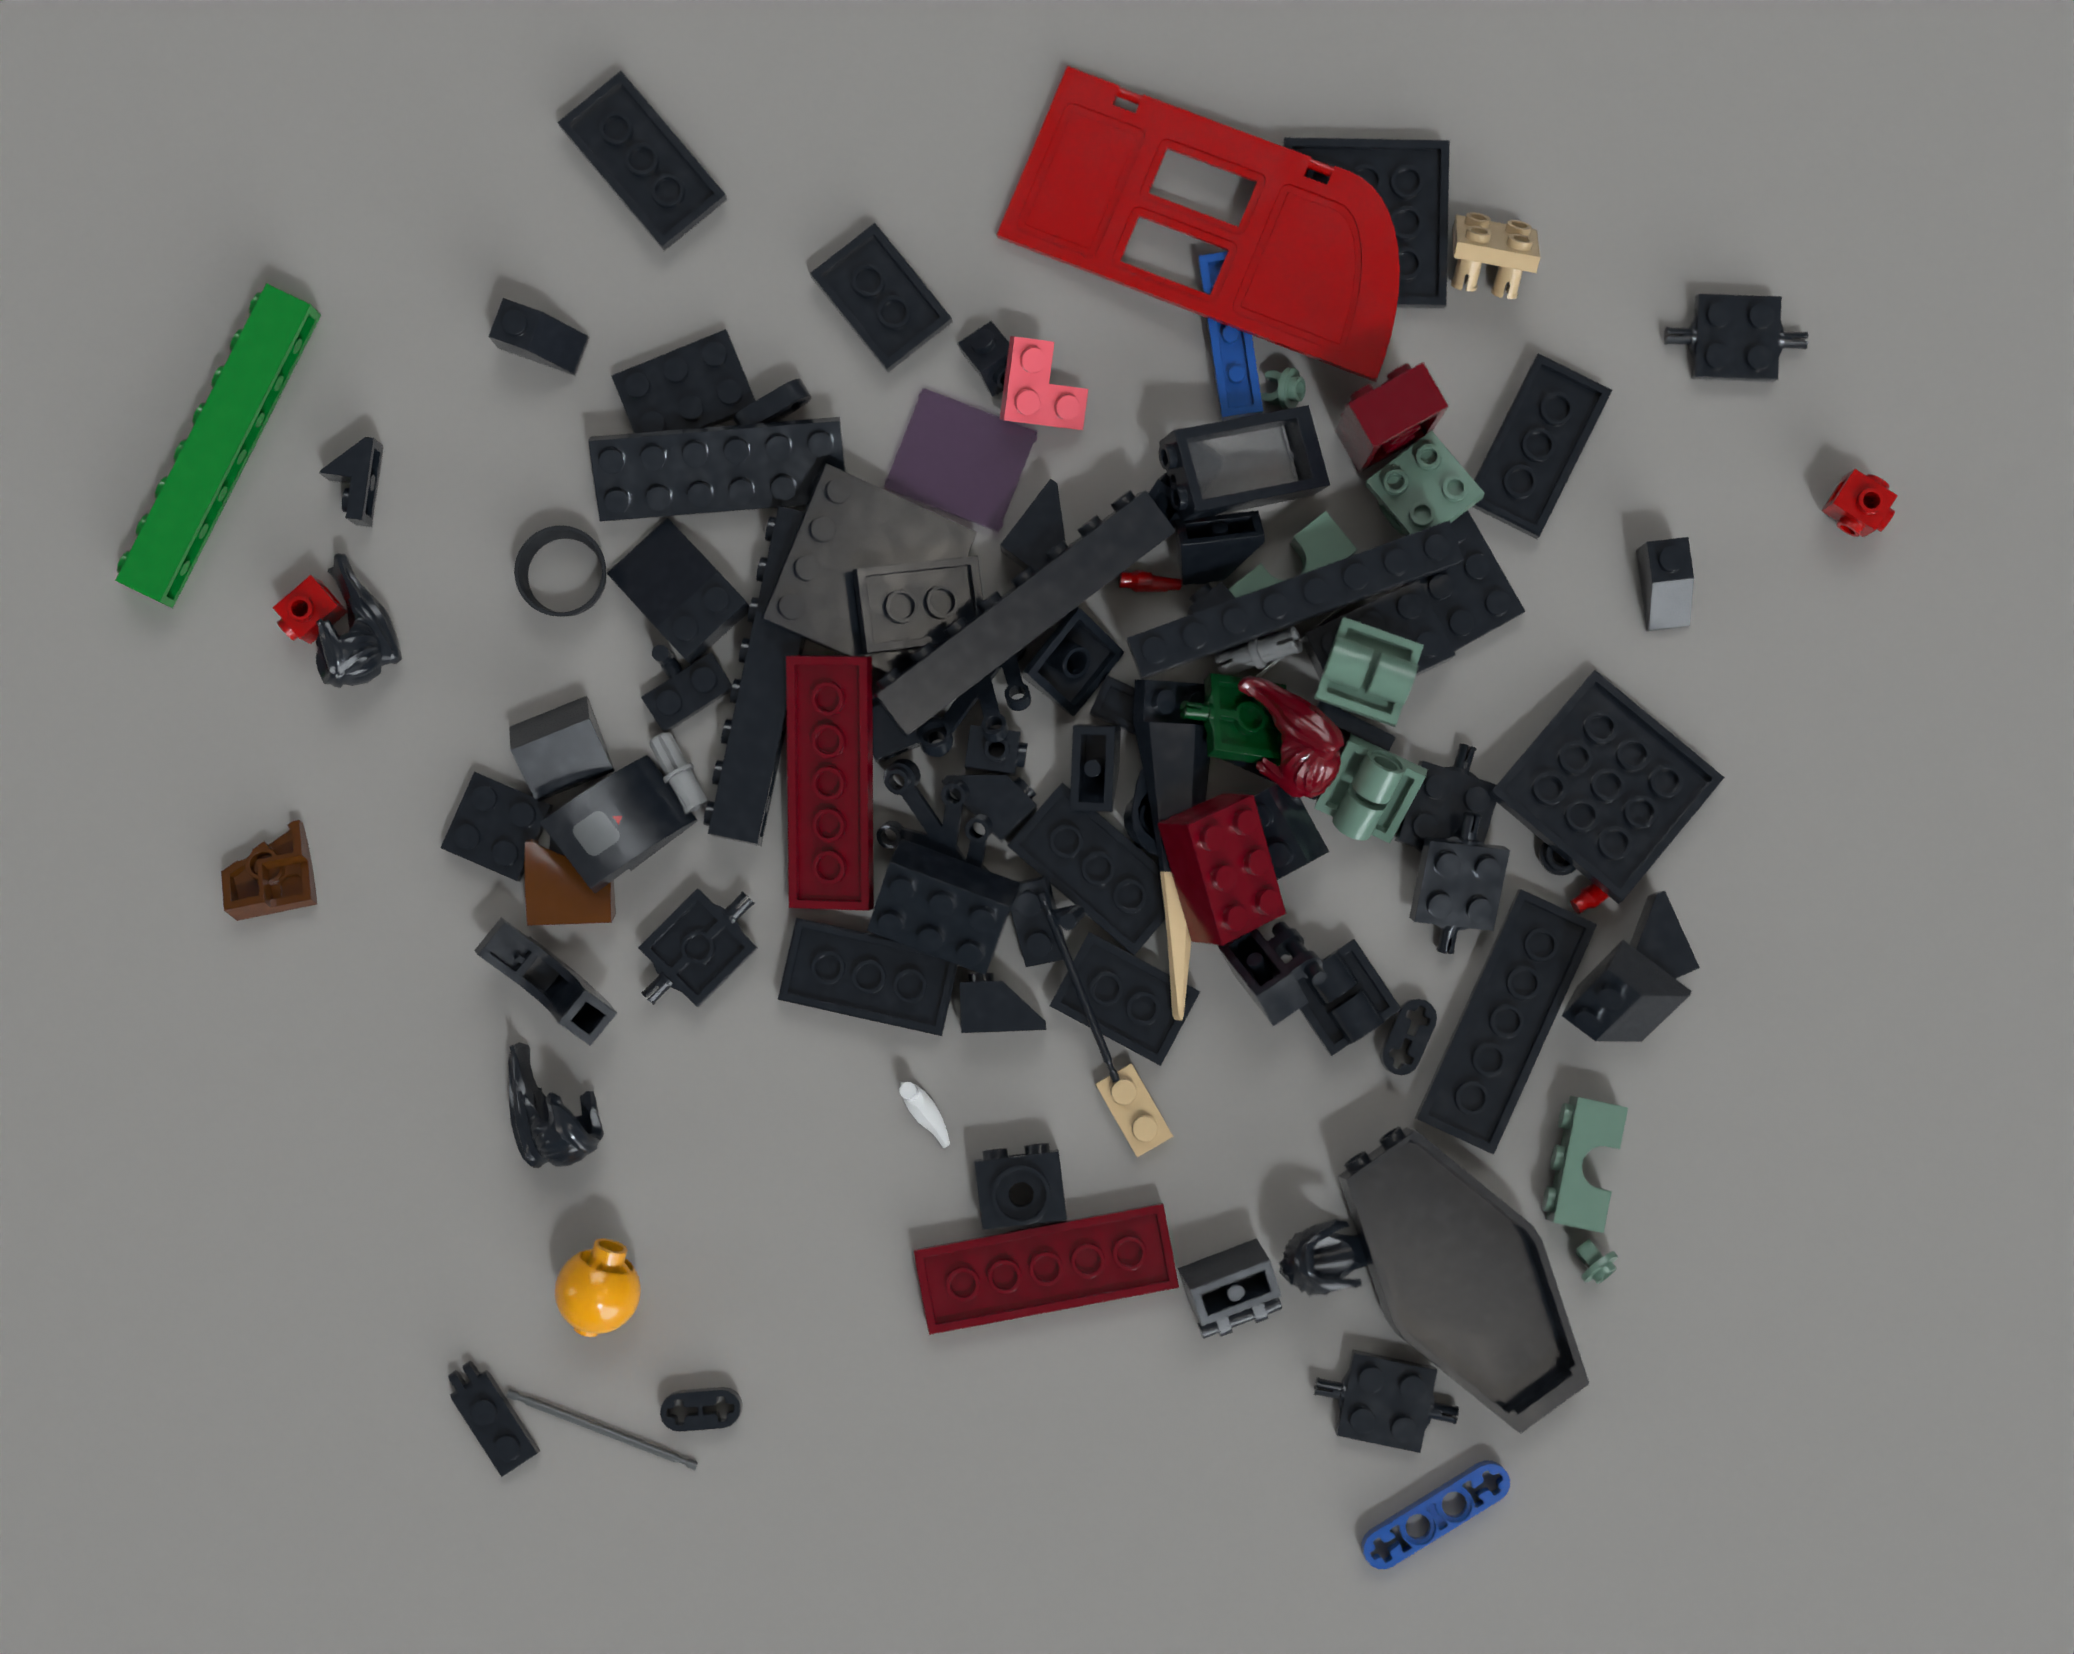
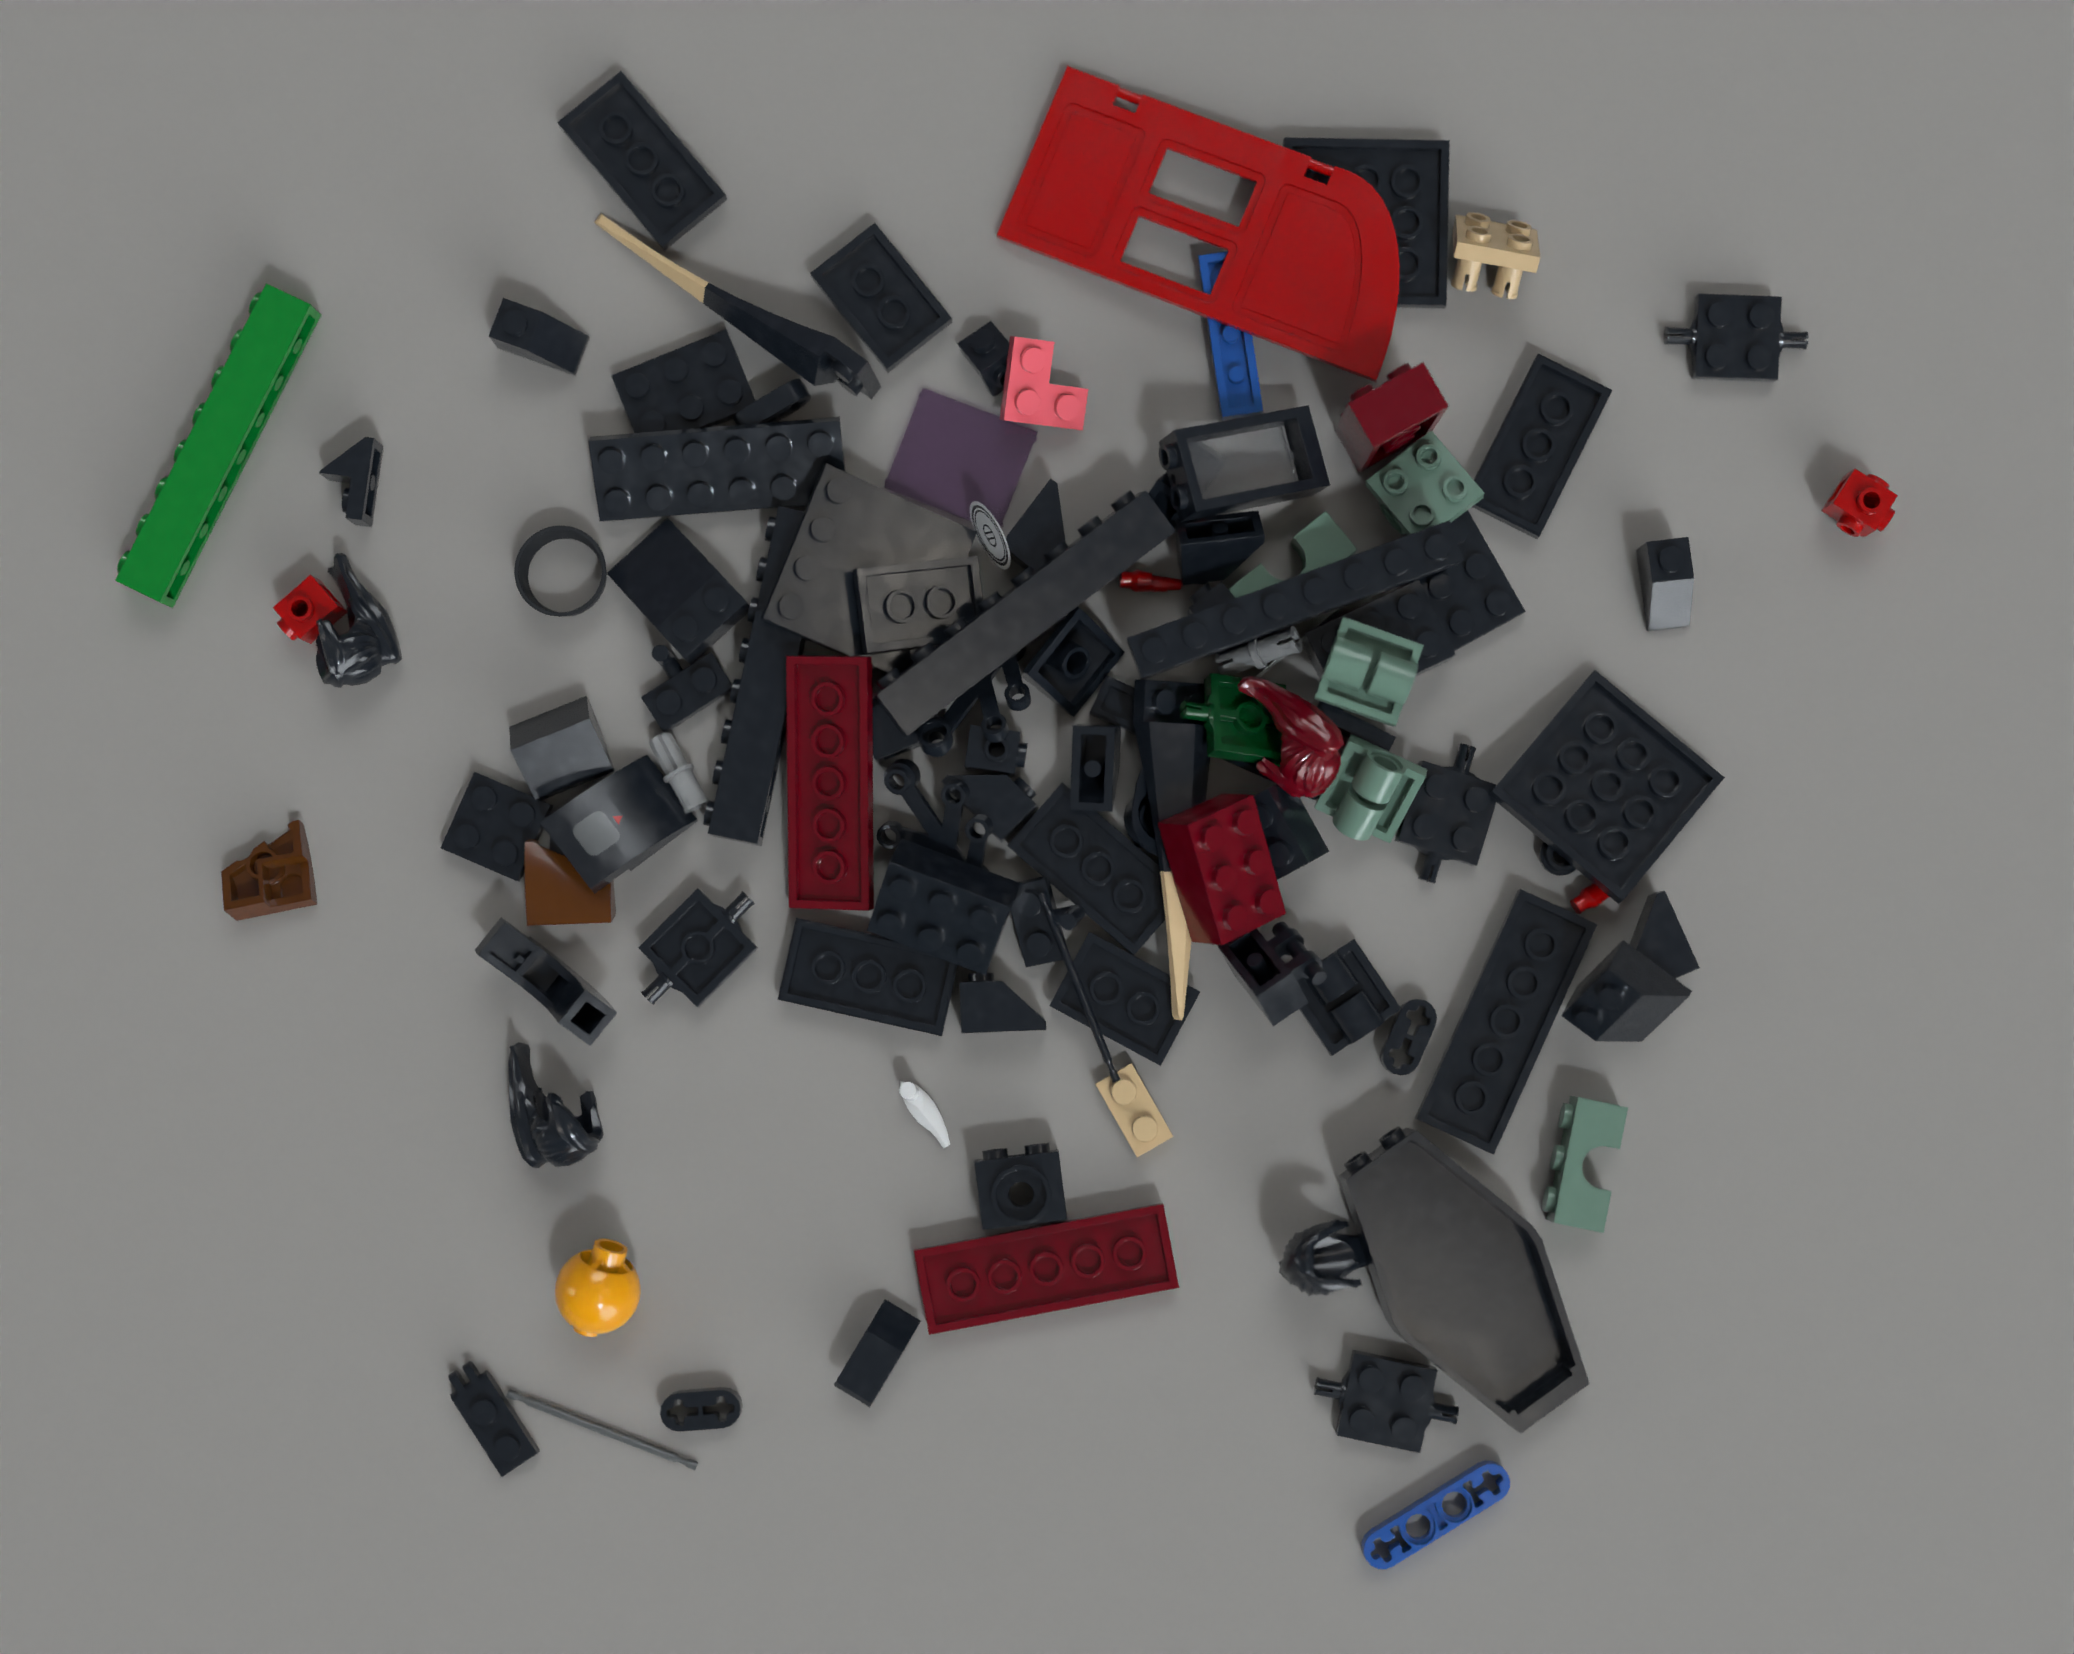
(806, 351): none -> black plate
(877, 1353): none -> black slope
(990, 535): none -> white sticker
(1231, 1288): black brick -> none
(1290, 388): sand green plate -> none
(1459, 883): black plate -> none
(1598, 1266): sand green plate -> none

